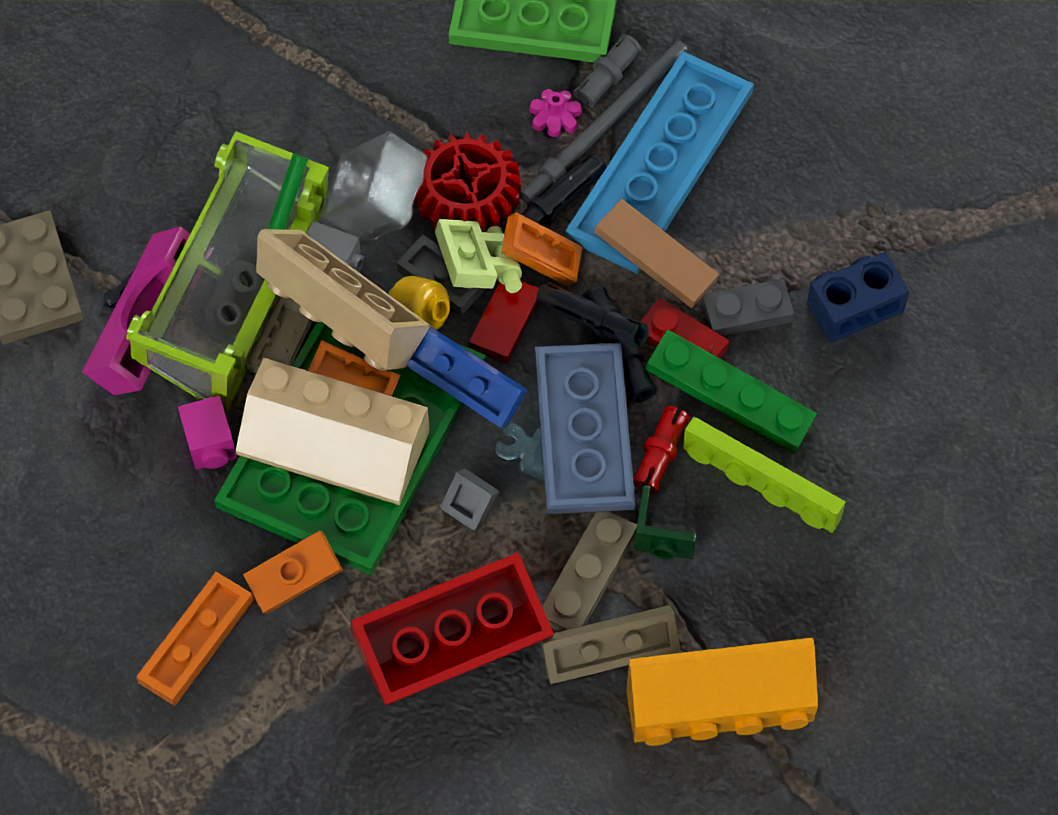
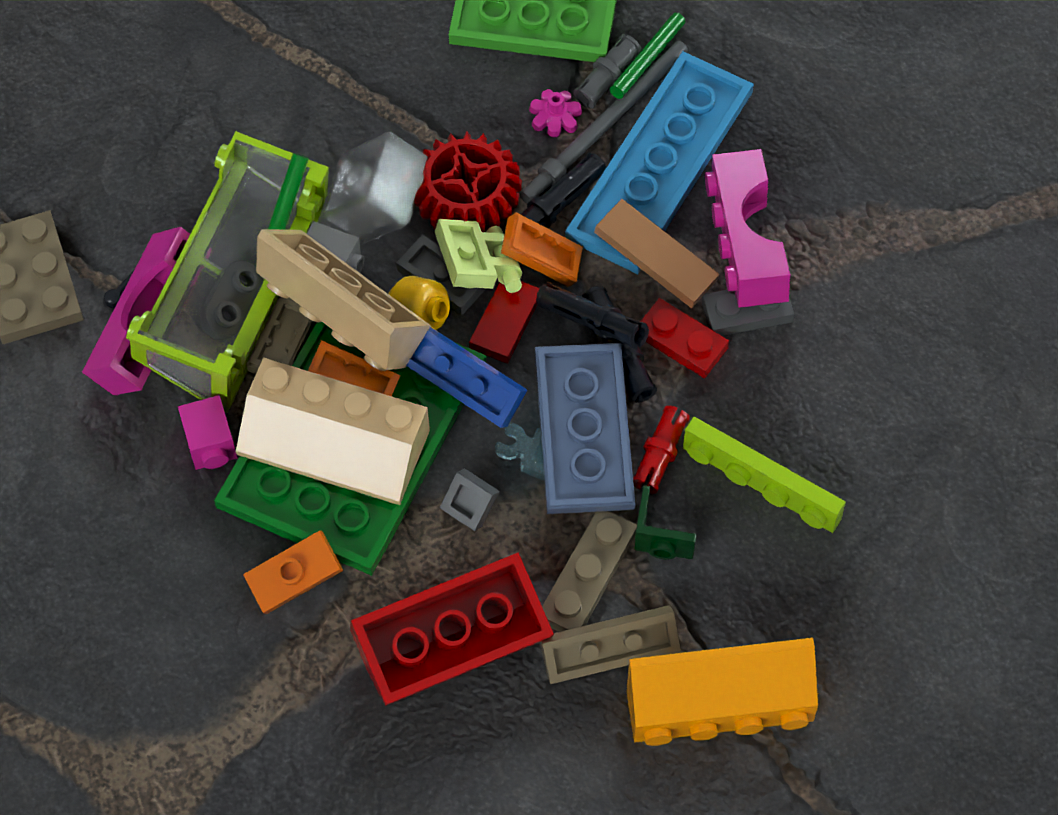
(195, 638): orange plate -> none
(647, 55): none -> green bar
(730, 391): green plate -> none
(756, 264): none -> dark pink arch
(862, 304): dark blue brick -> none

